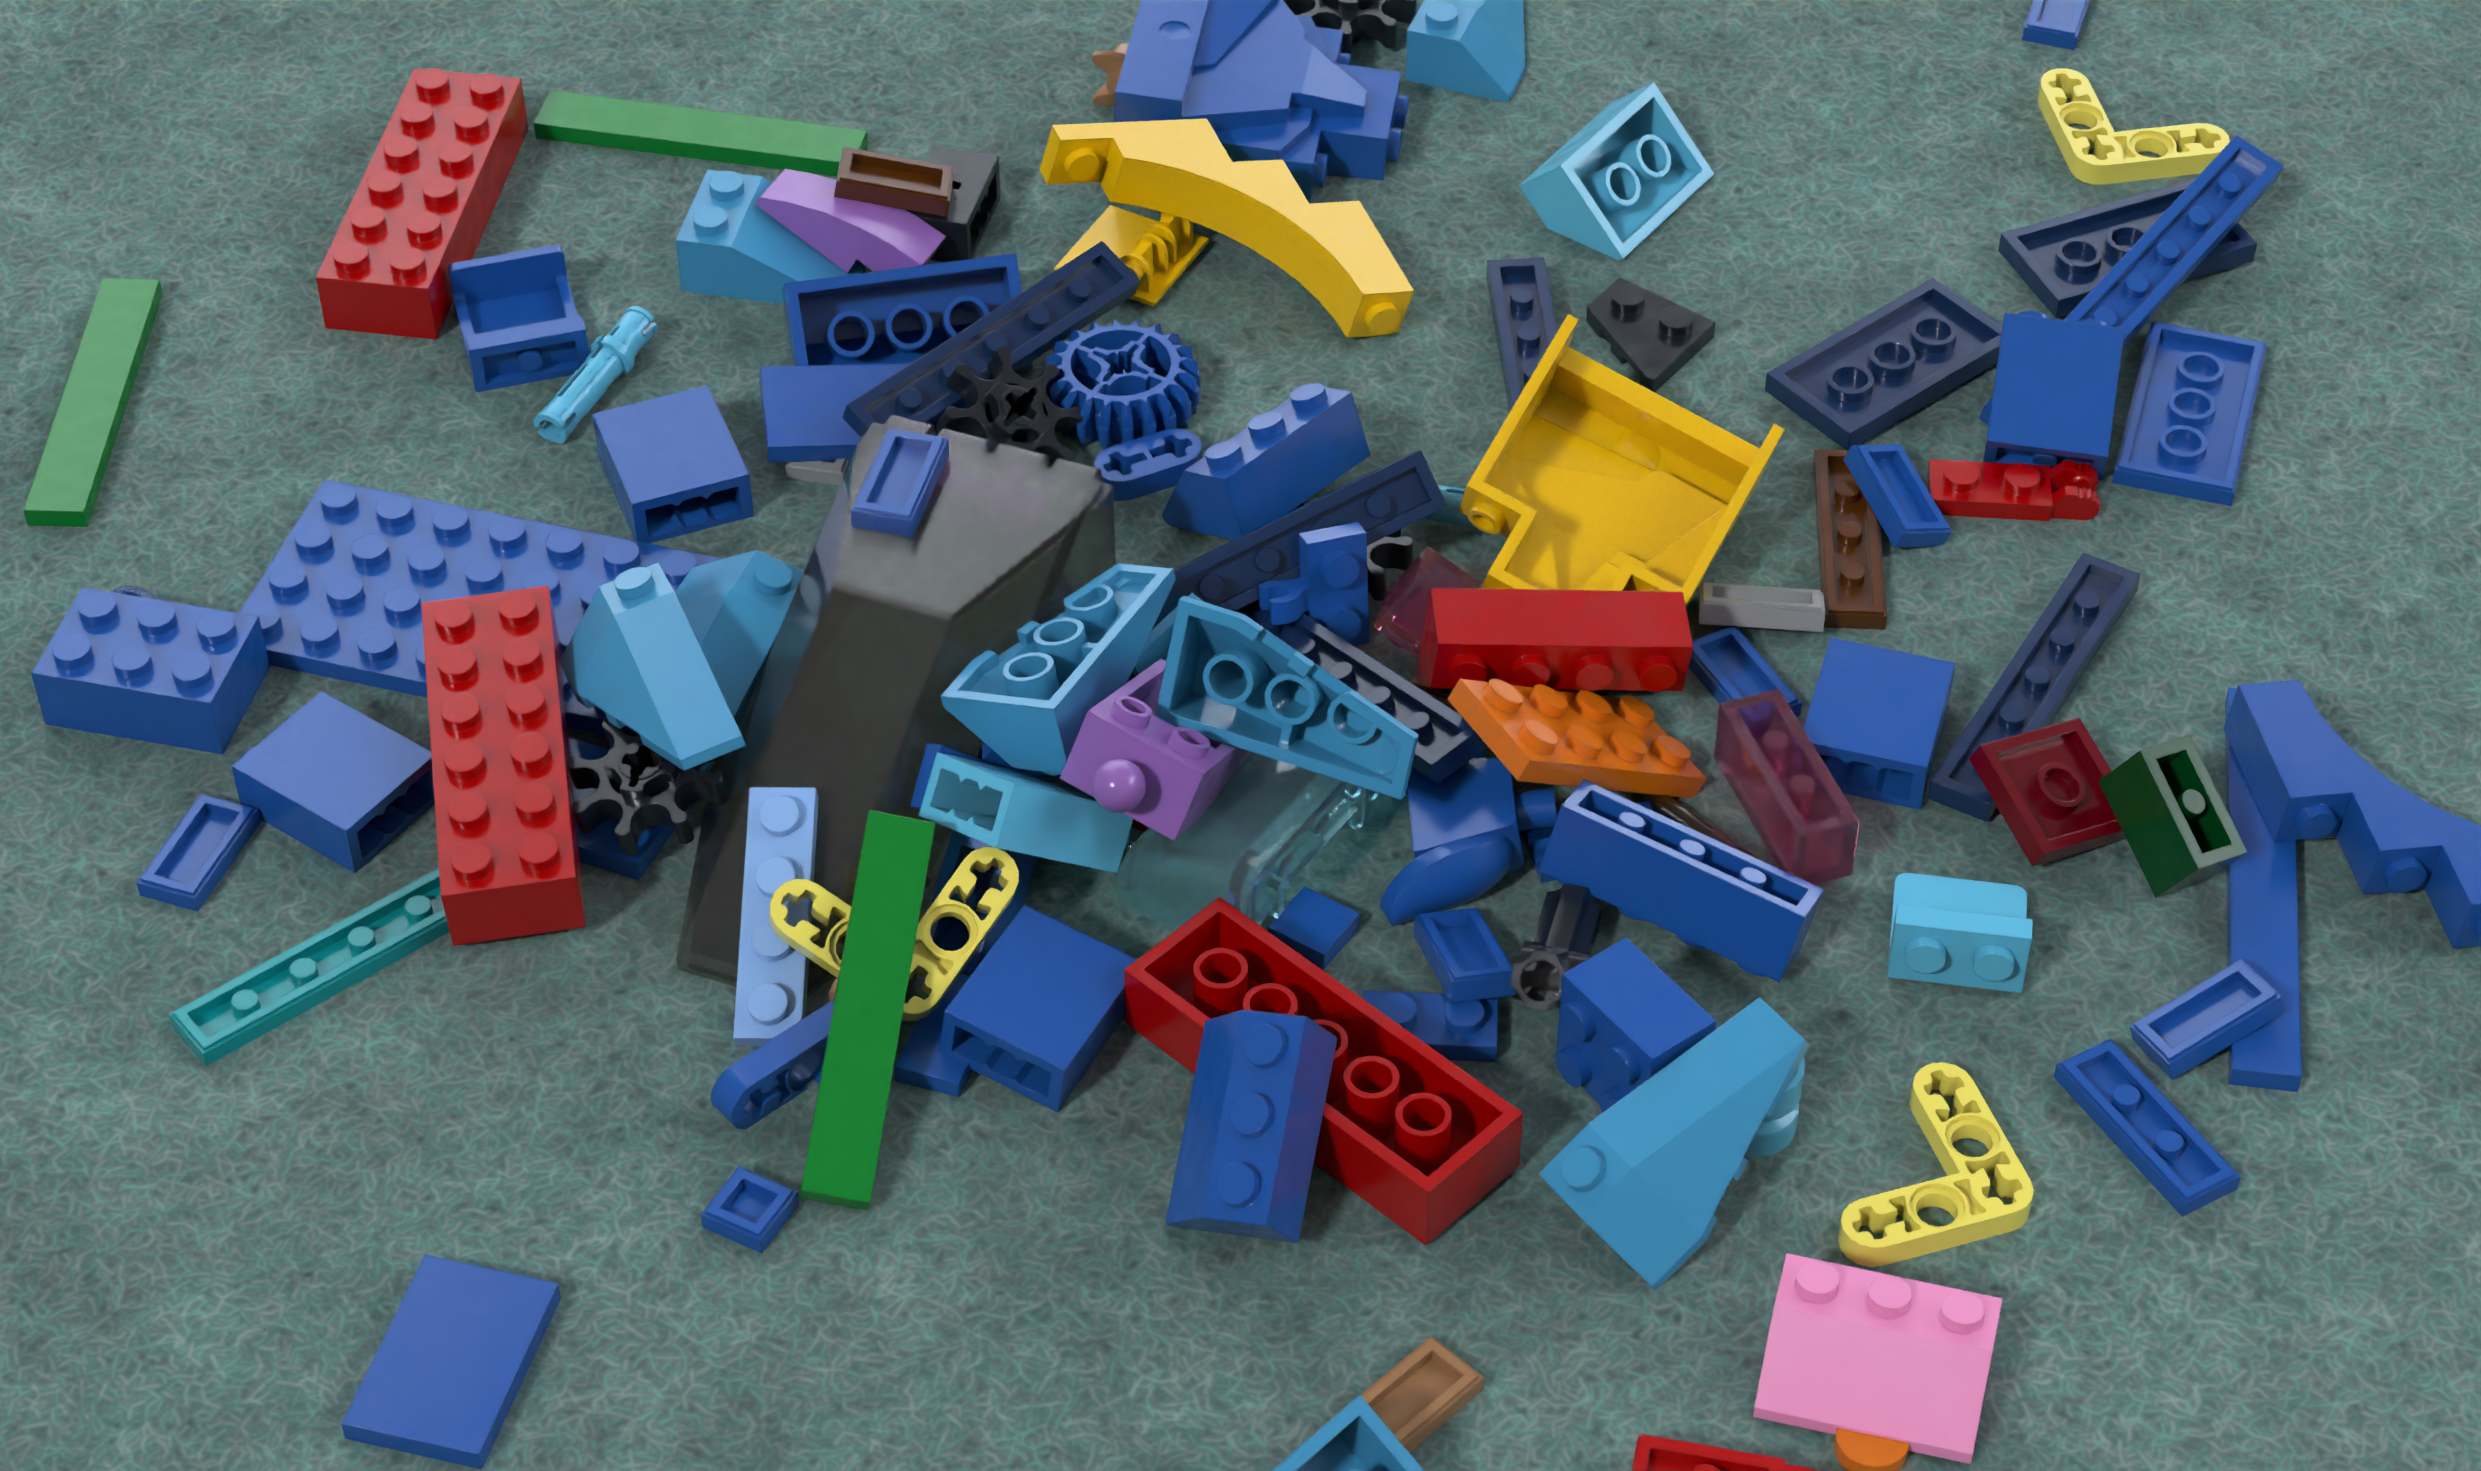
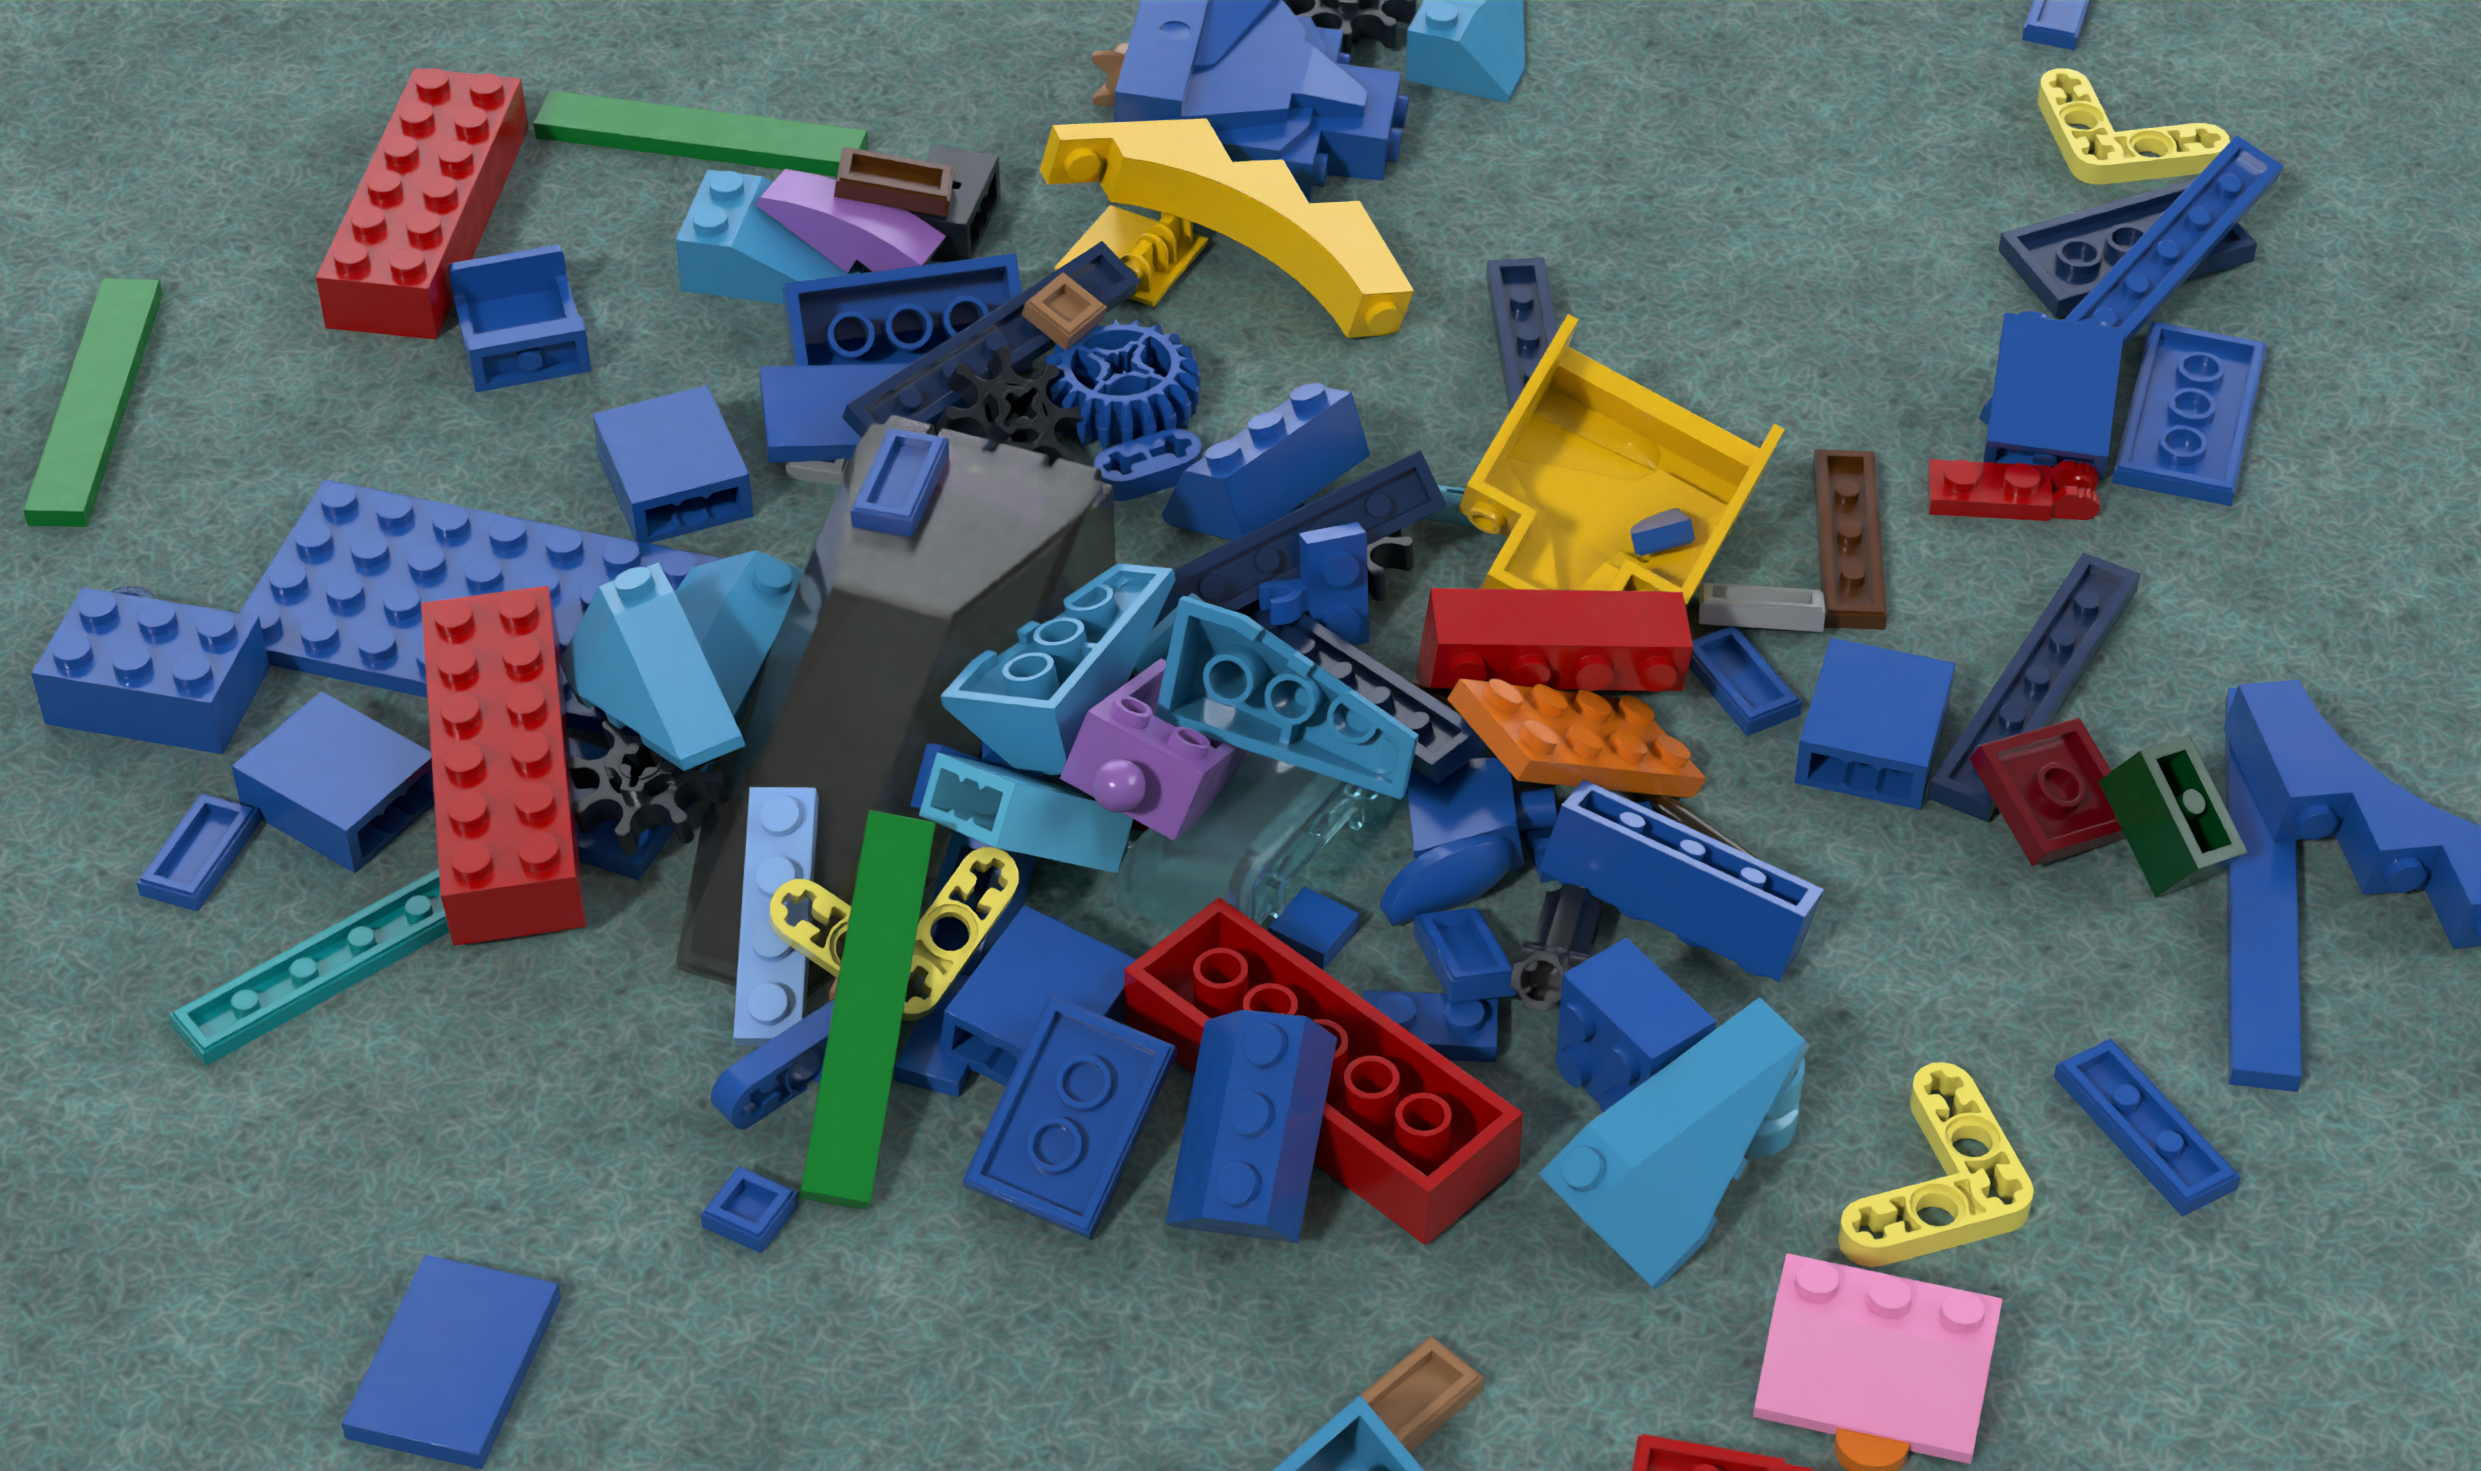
(607, 360): medium azure pin -> none
(1064, 311): none -> medium nougat tile
(1070, 1117): none -> blue tile
(1407, 600): clear pink brick -> none
(1619, 175): medium azure slope -> none
(1648, 331): black wing -> none
(1662, 532): none -> blue tile
(1786, 788): clear pink brick -> none
(1887, 364): dark blue plate -> none
(1897, 495): blue tile -> none
(1959, 932): medium azure bracket -> none
(2207, 1019): blue tile -> none

